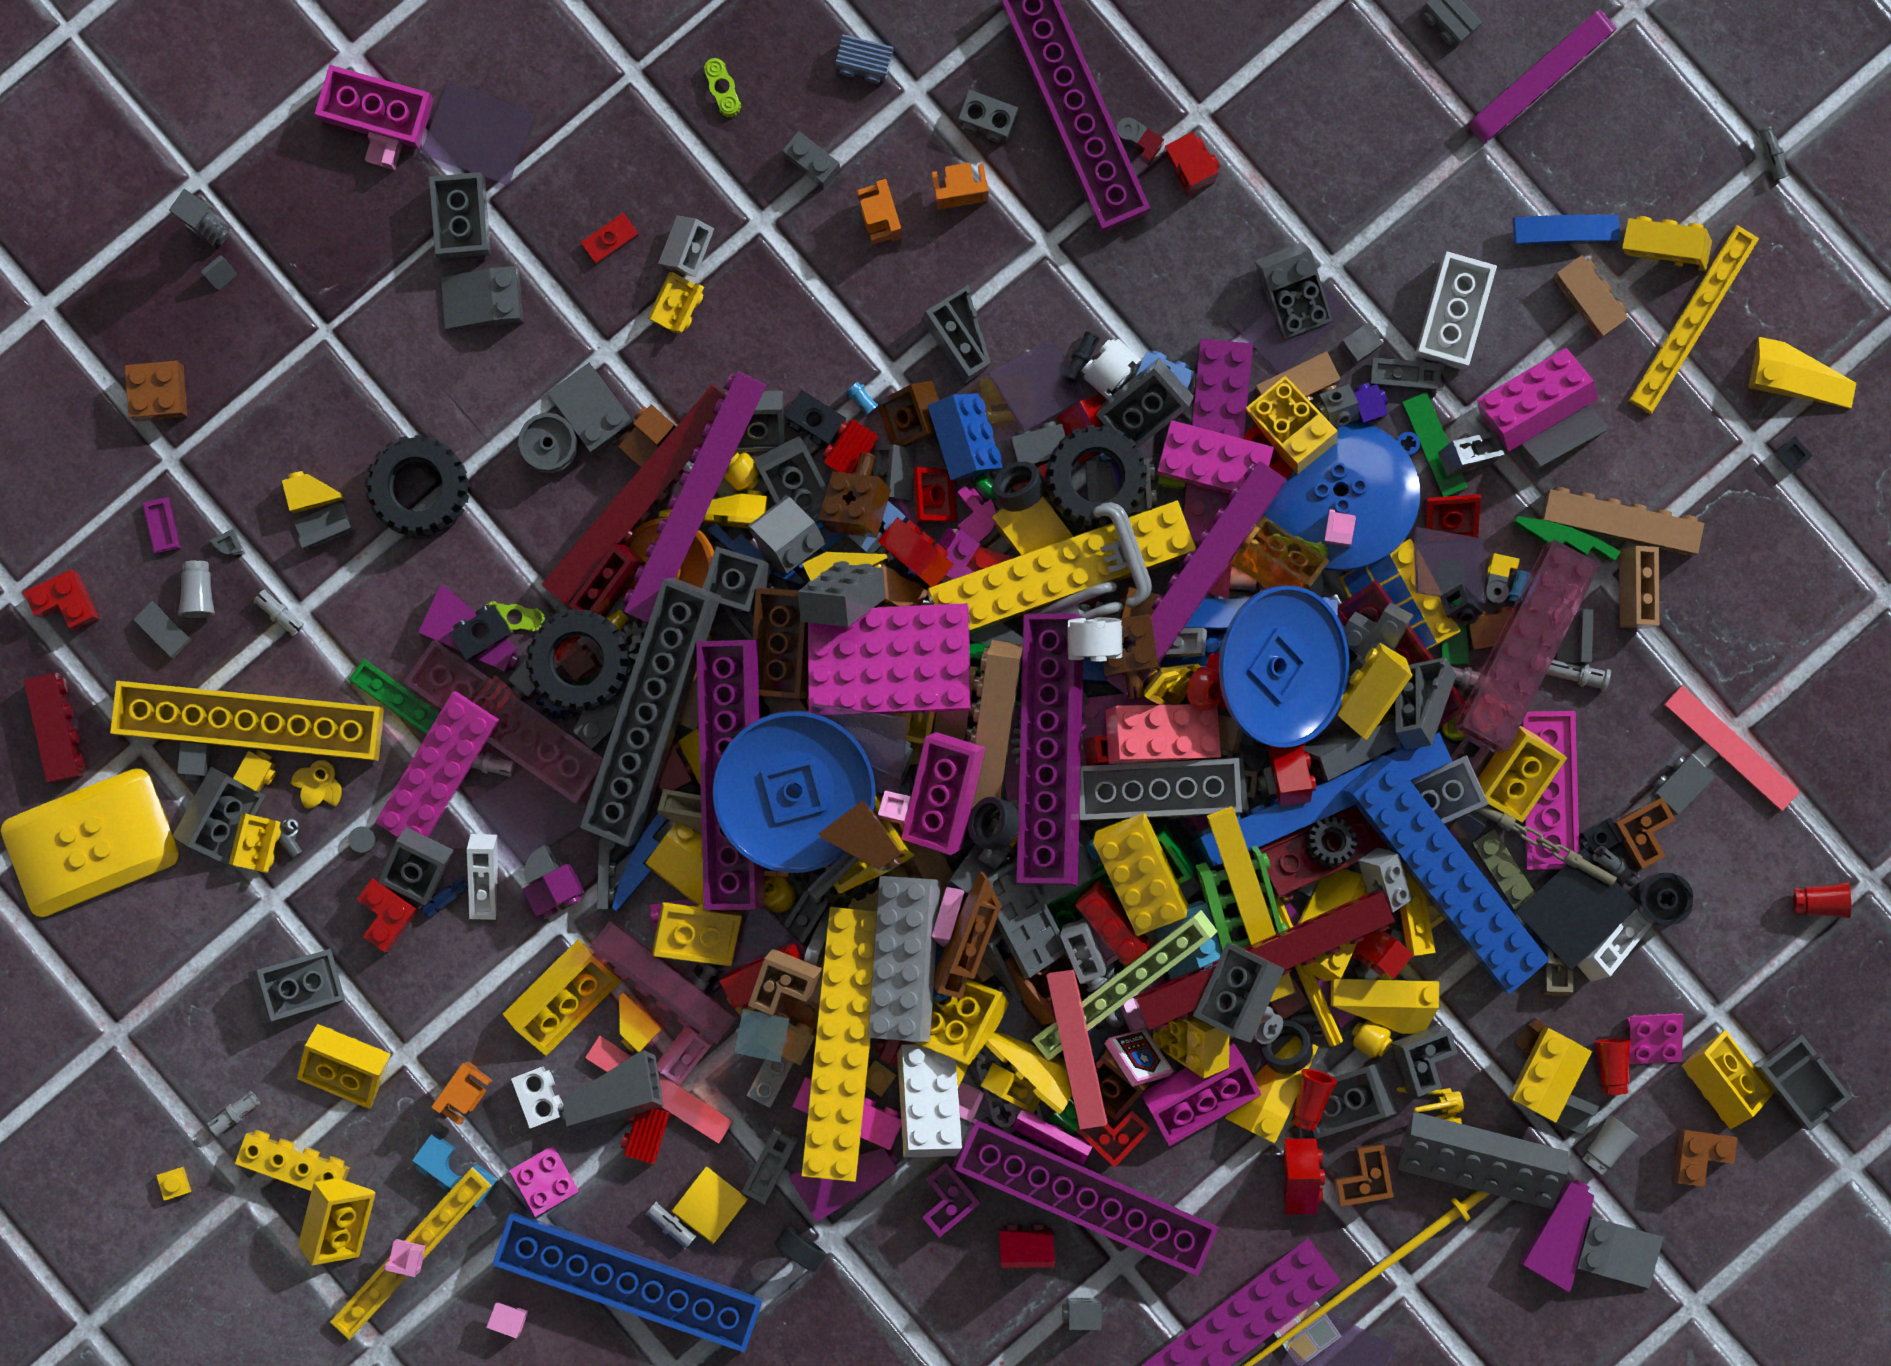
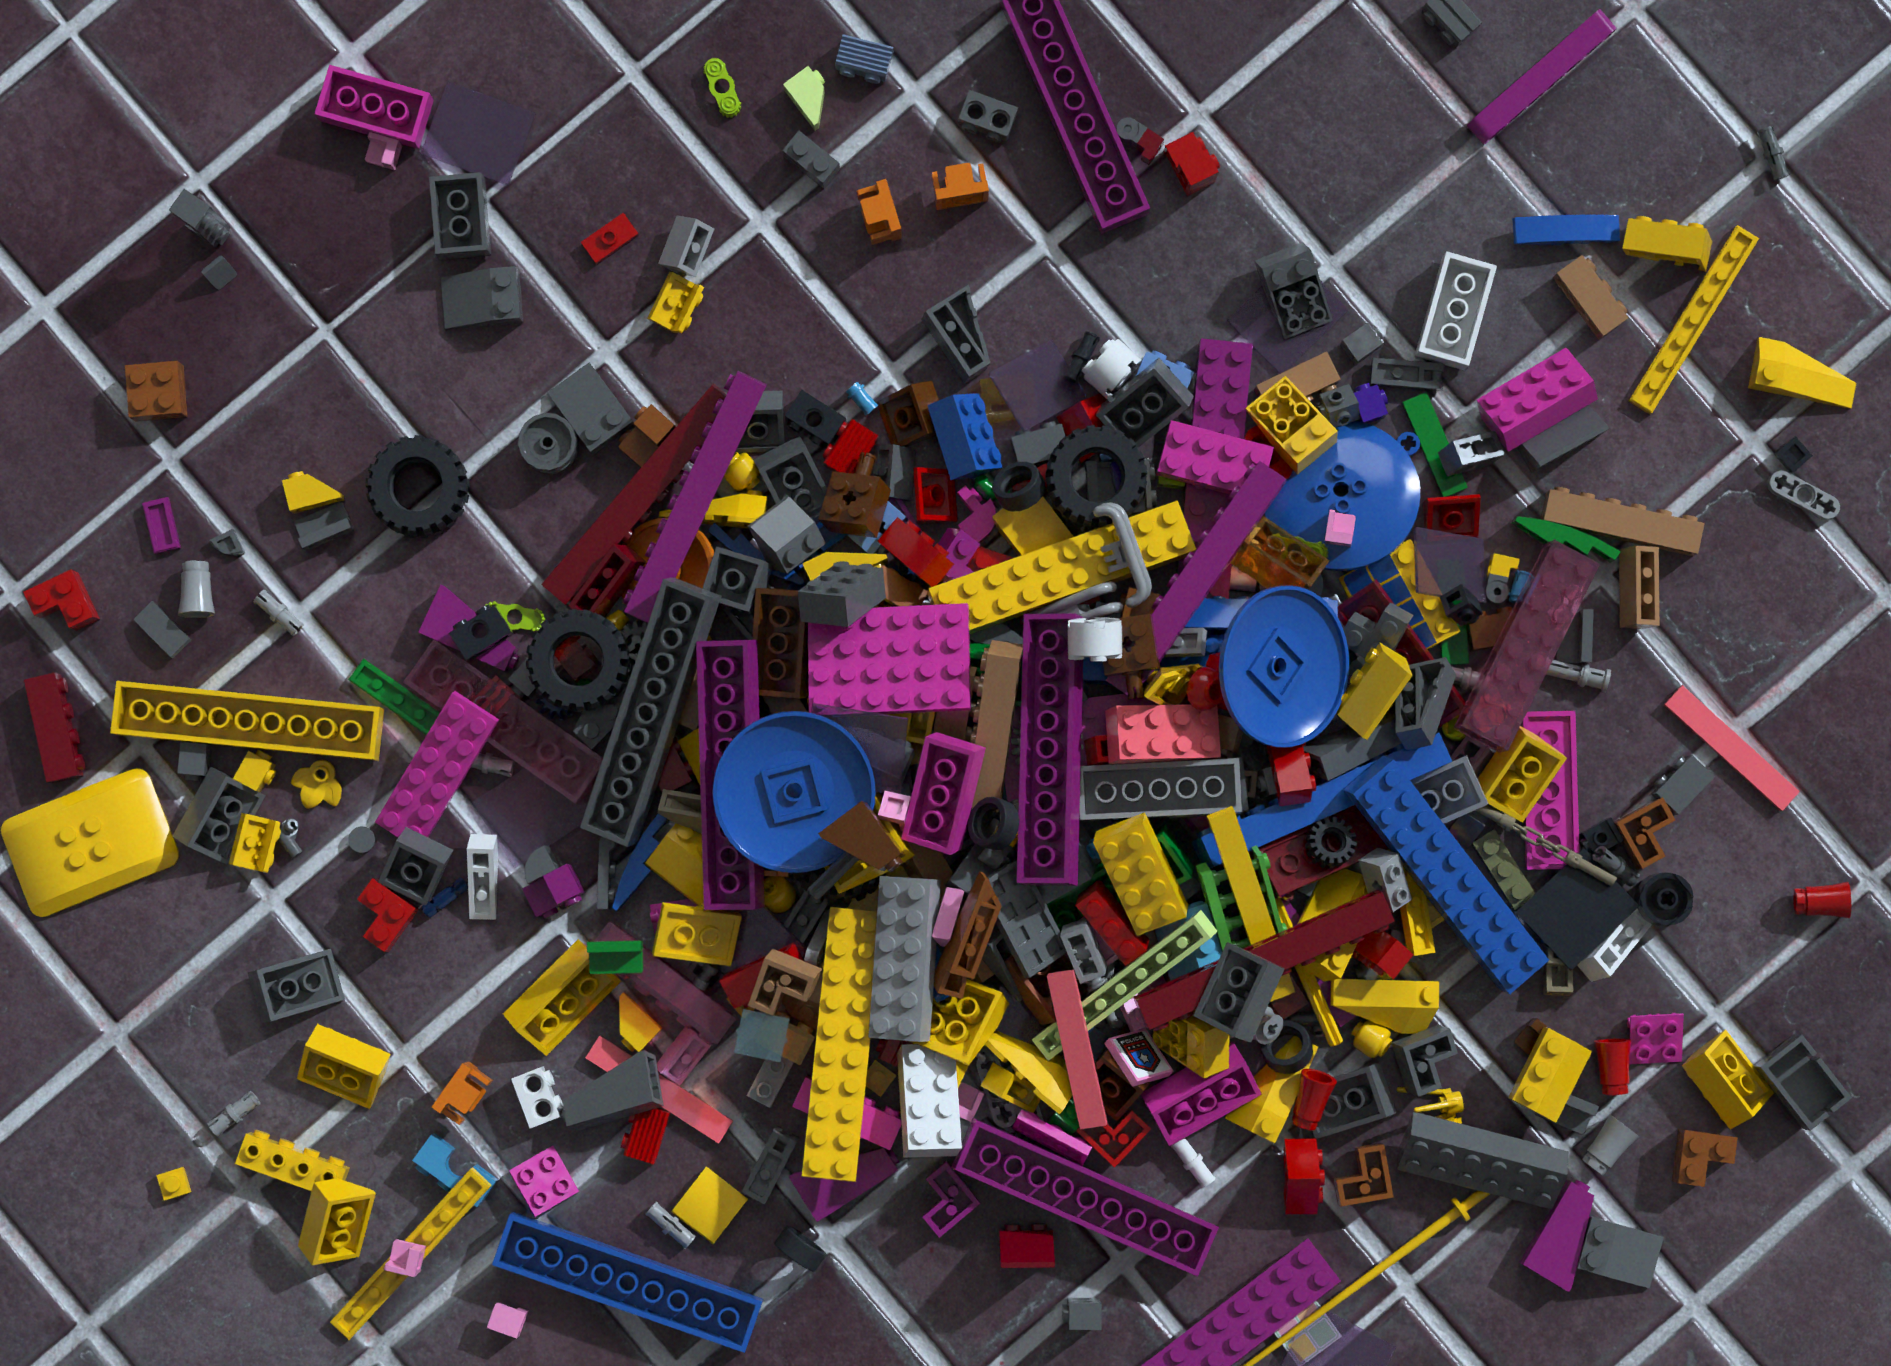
(615, 957): none -> green panel
(807, 94): none -> yellowish green slope
(1193, 1162): none -> white pin
(1817, 510): none -> light grey beam

